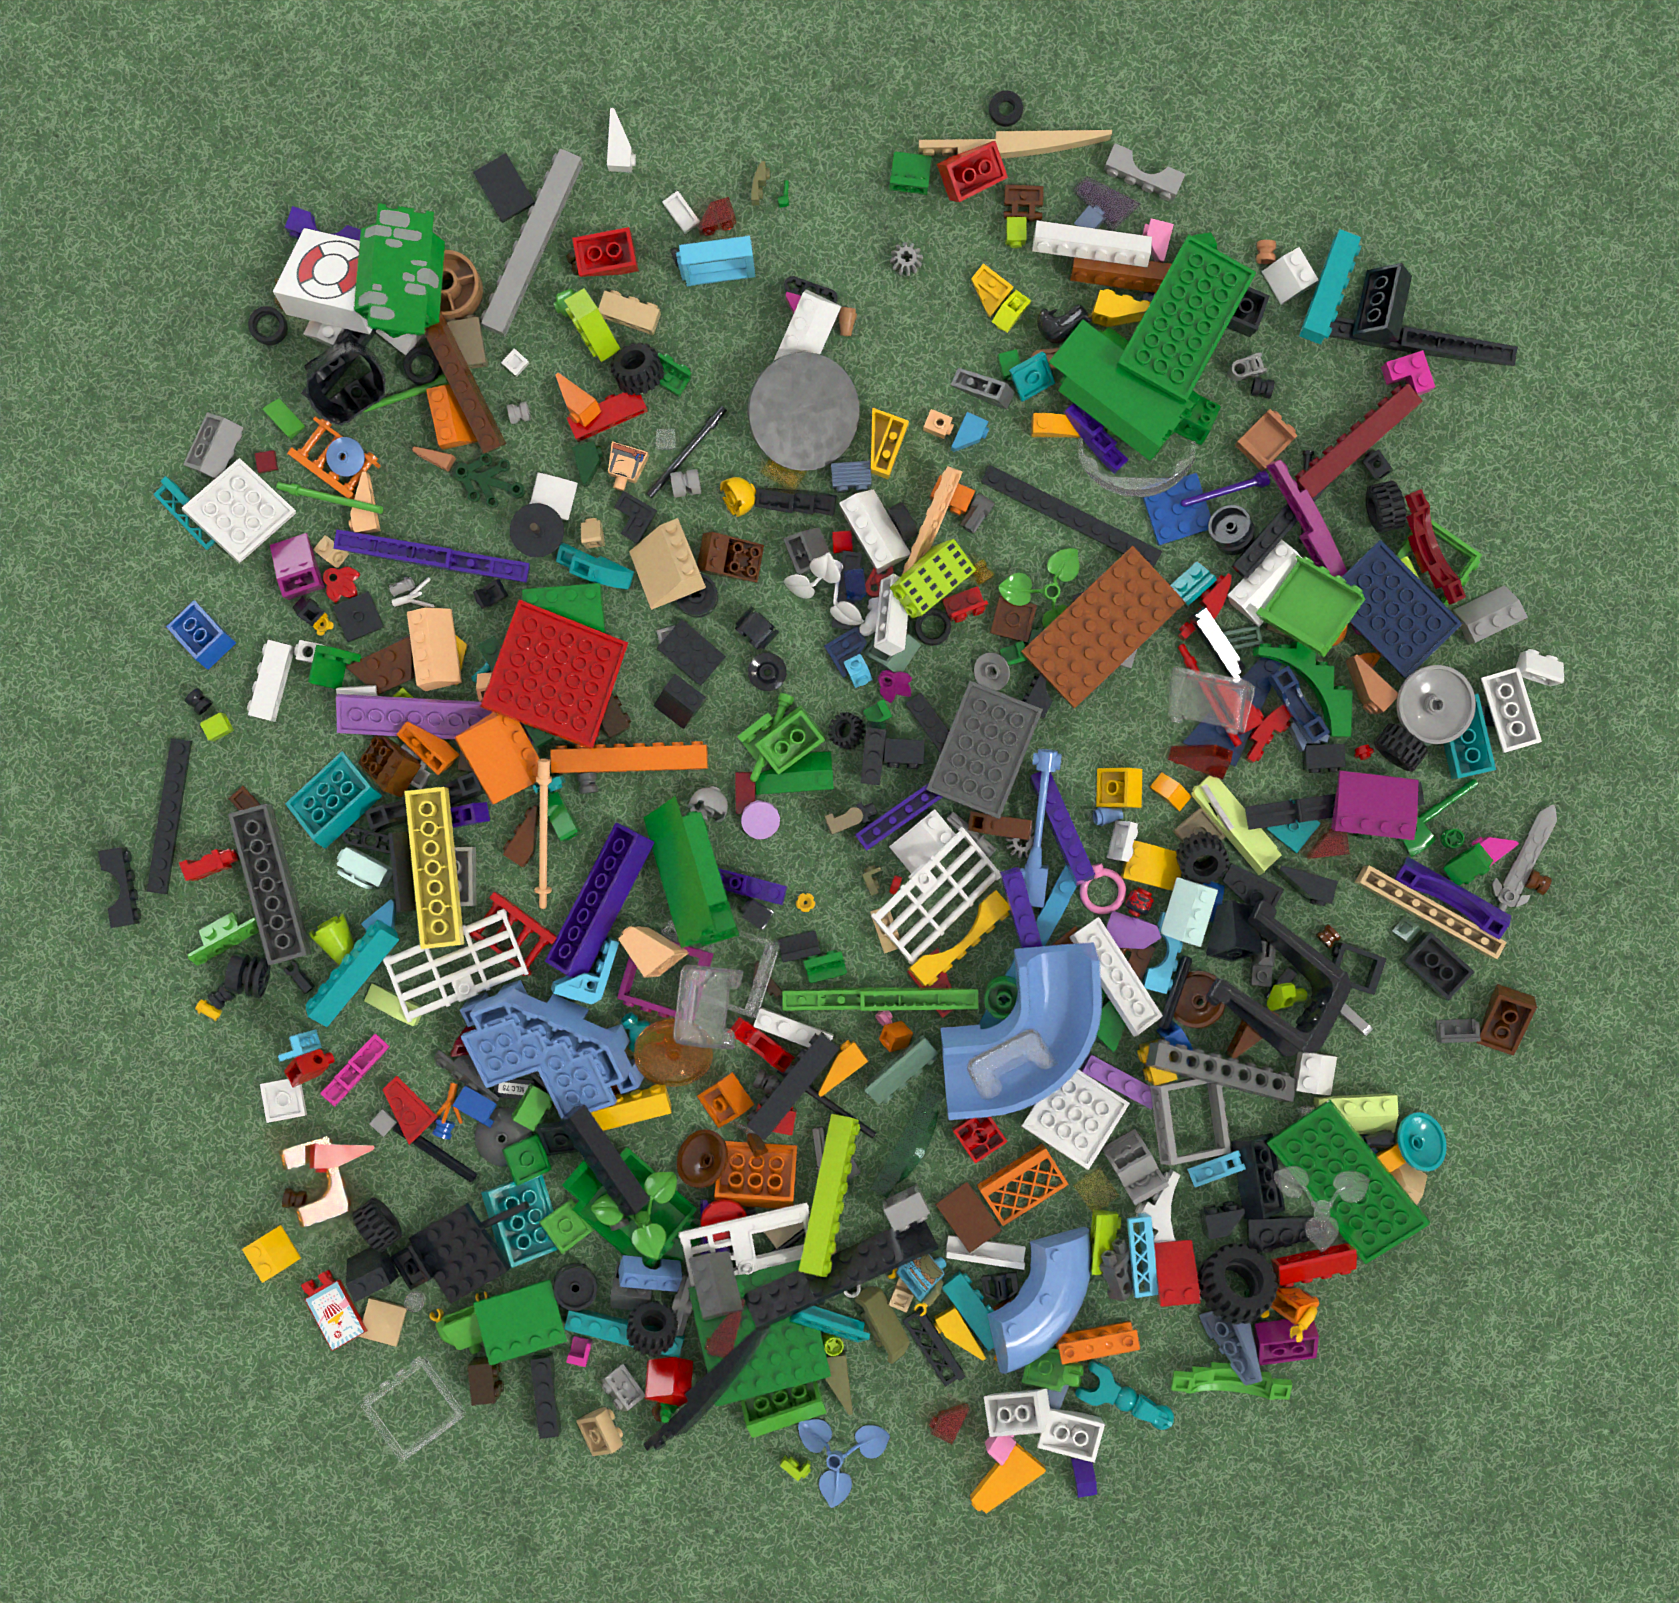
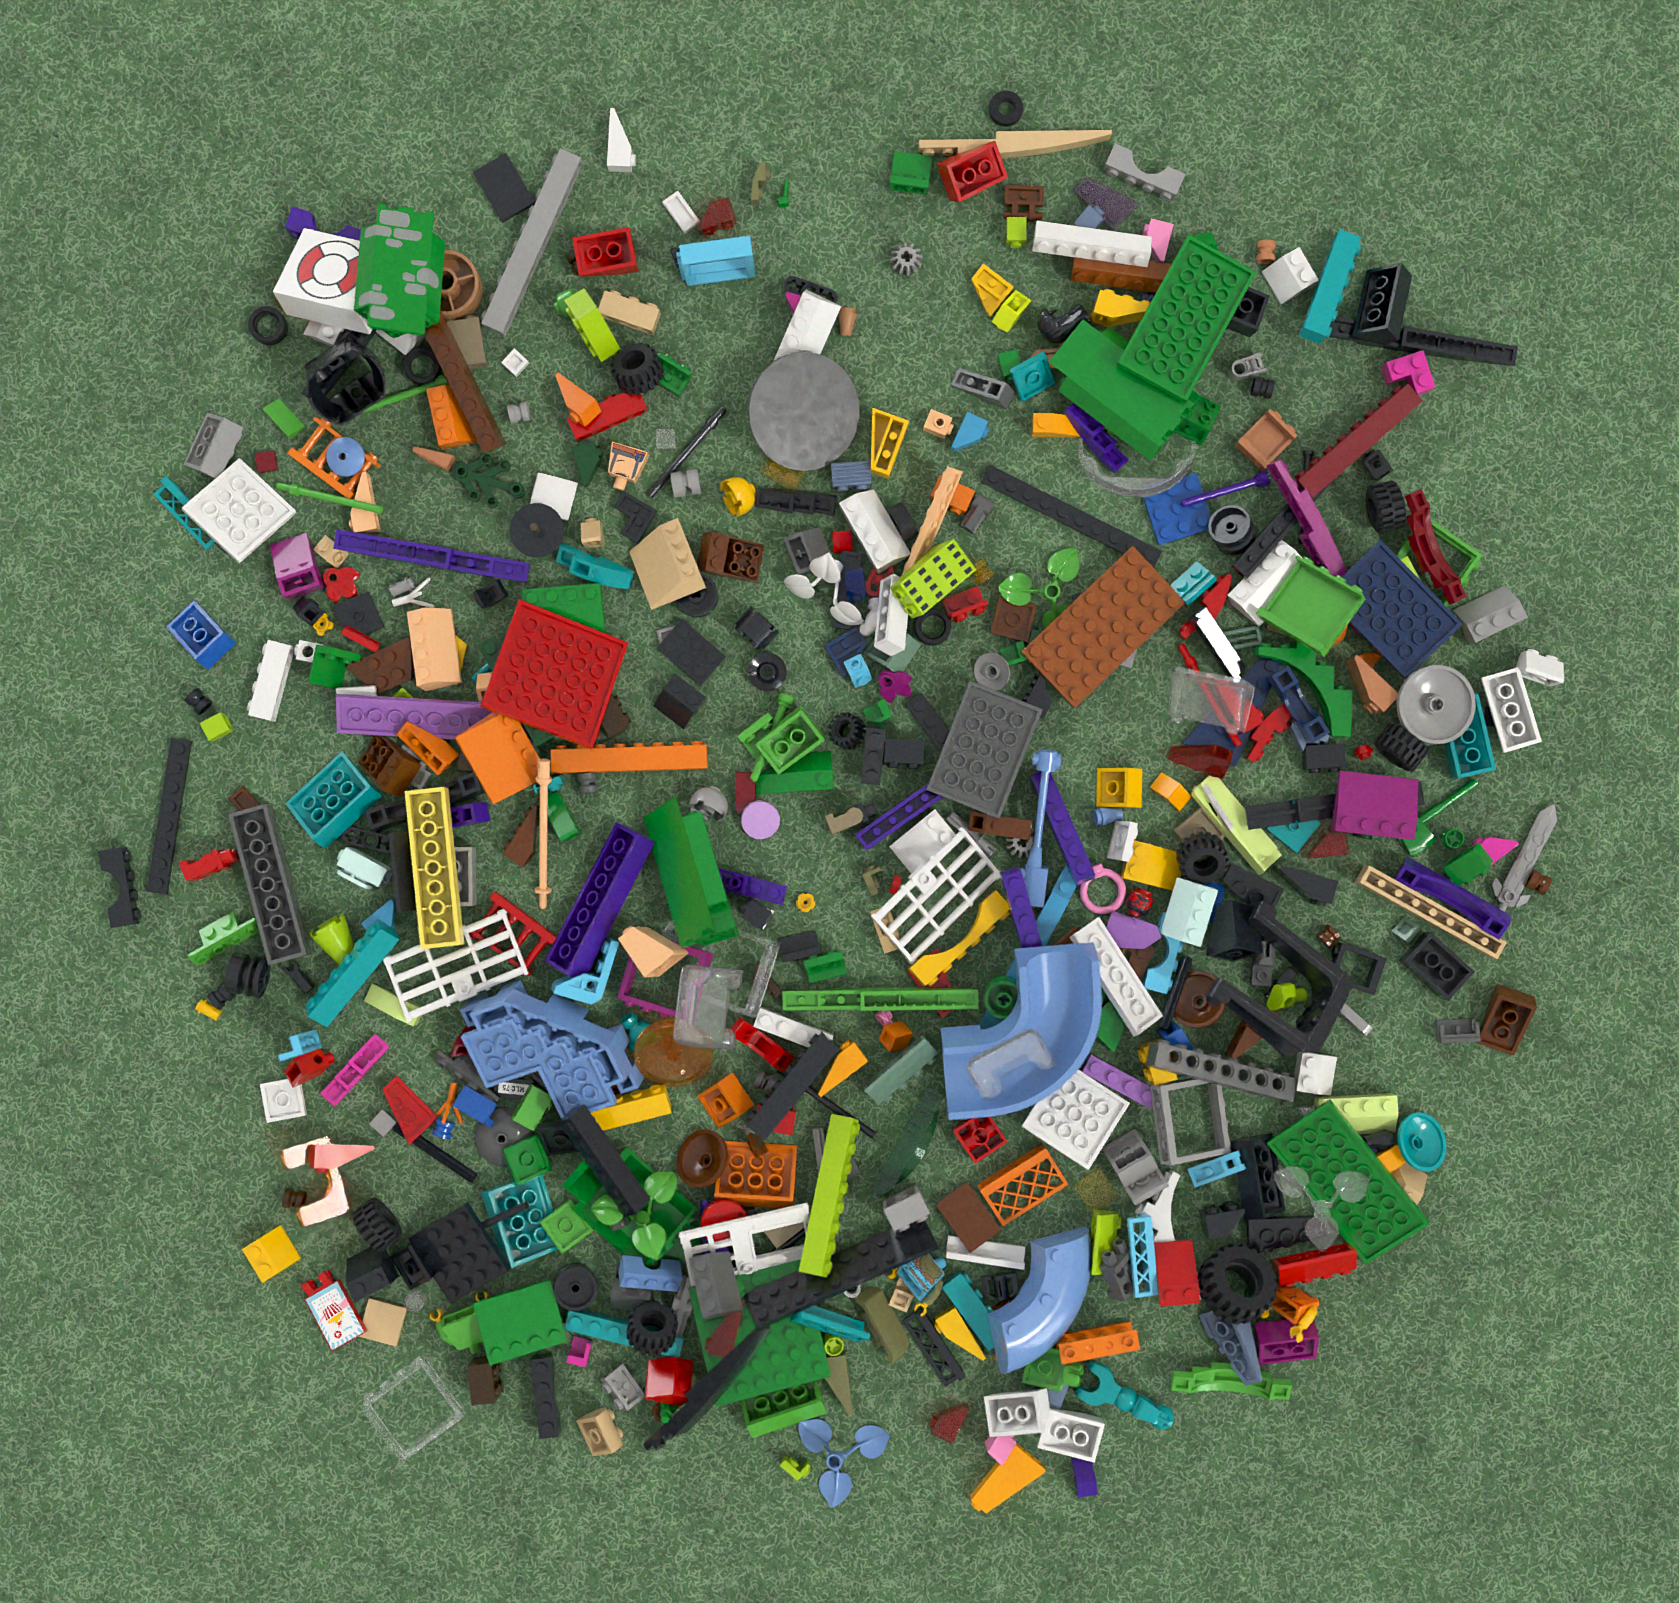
(360, 638): none -> red tile

